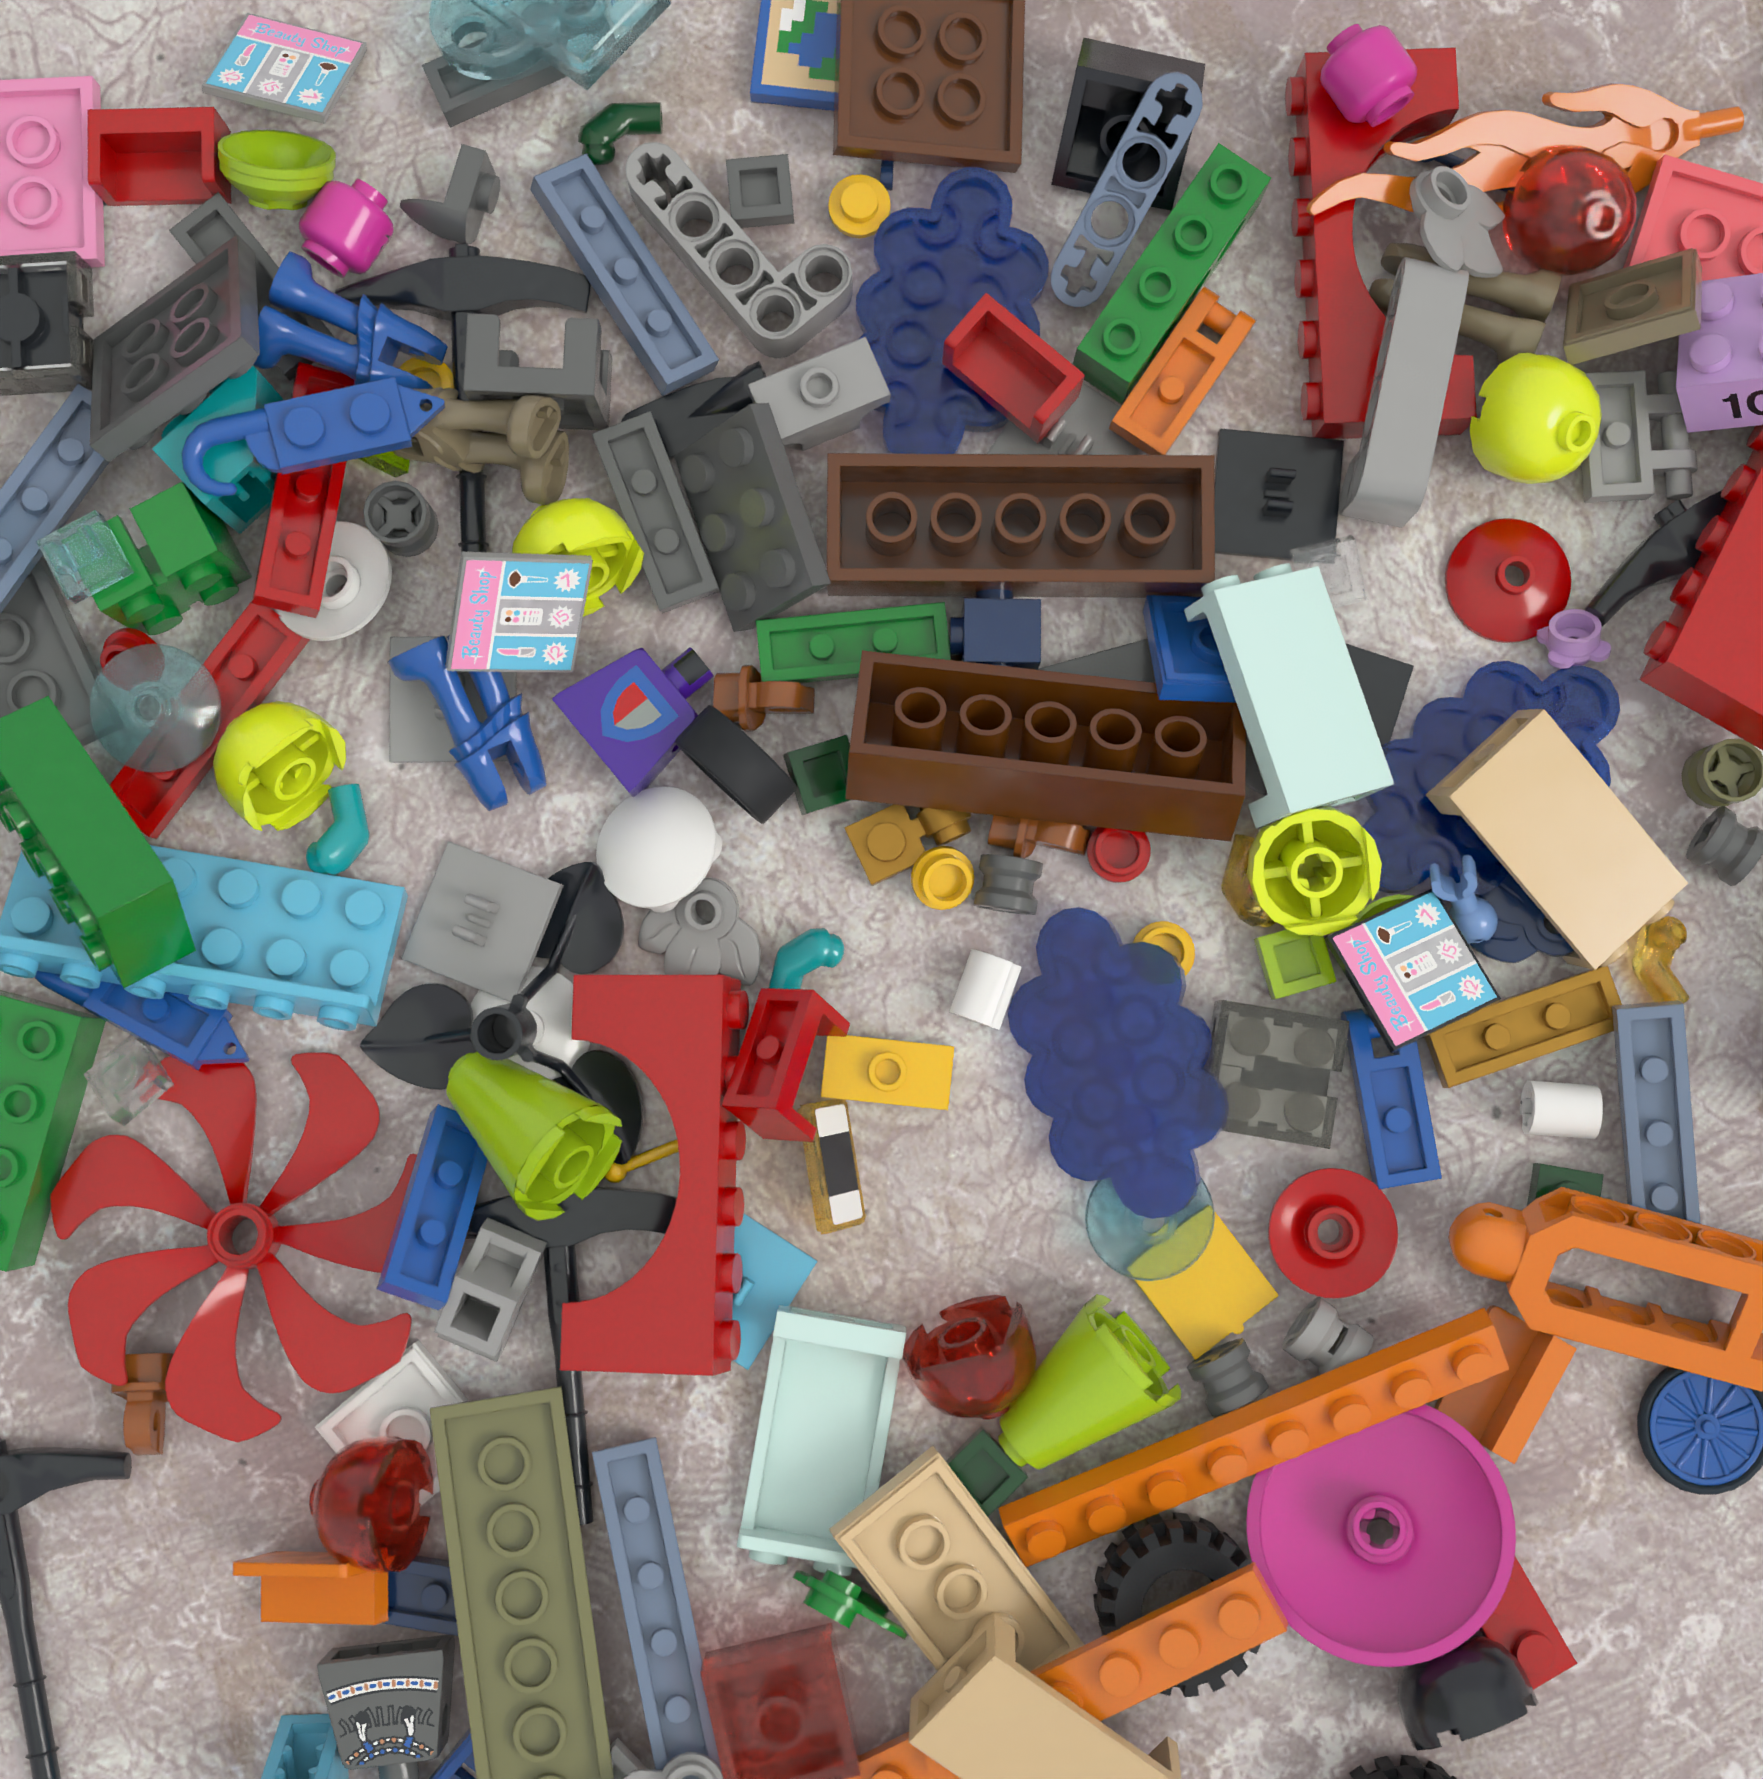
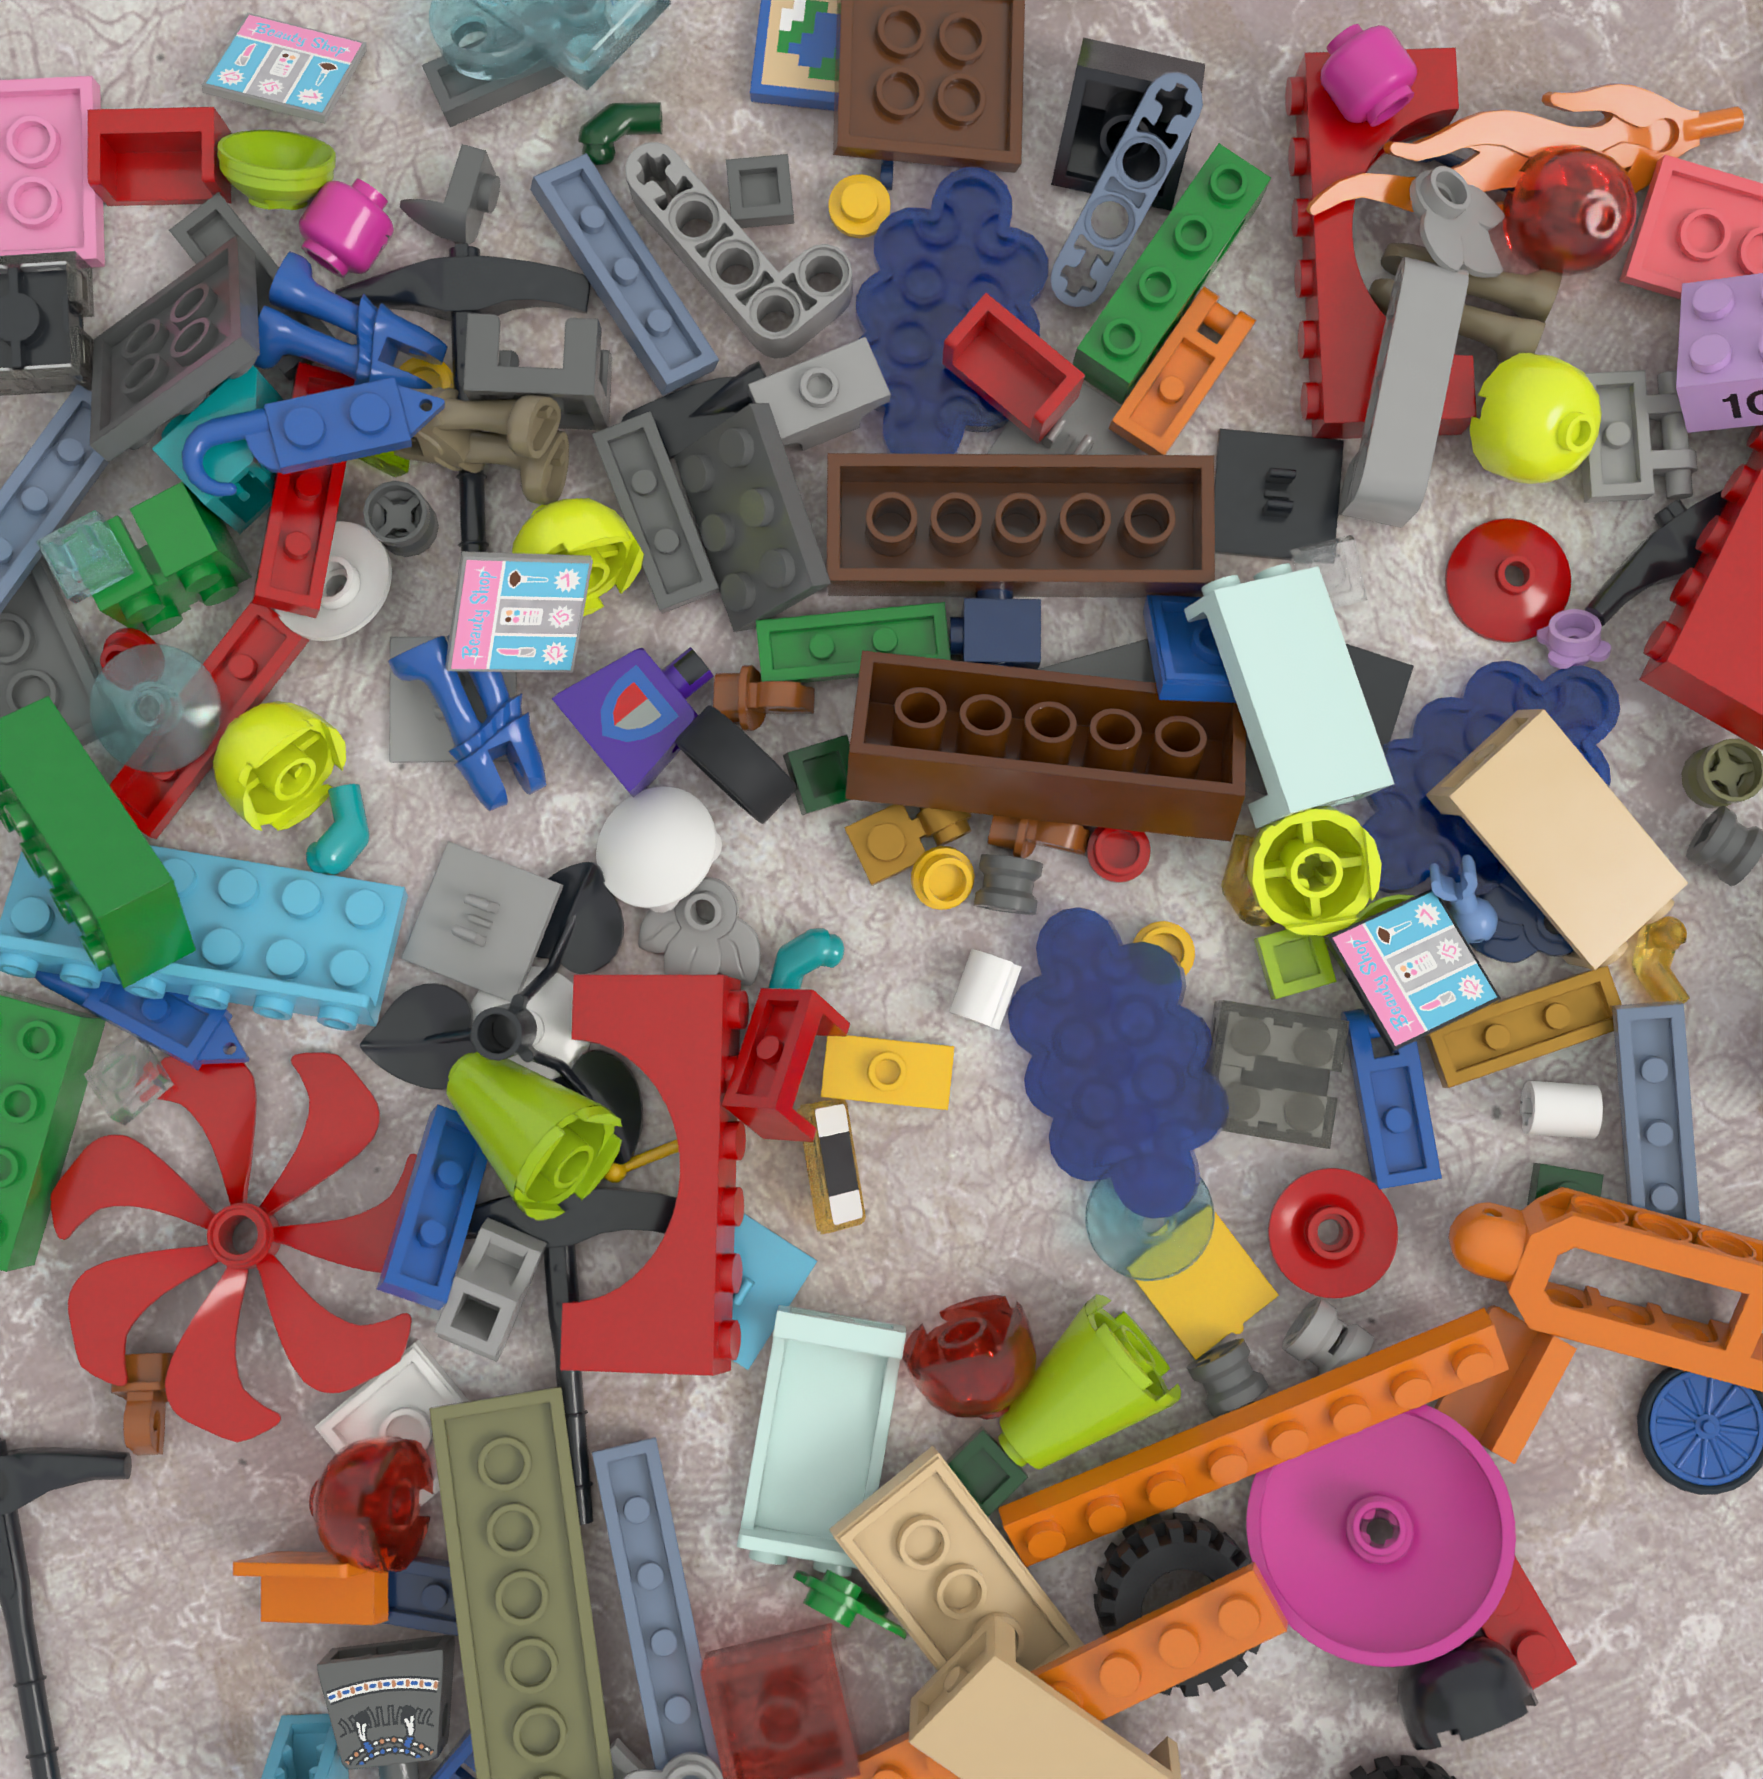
(1633, 306): dark tan tile -> none

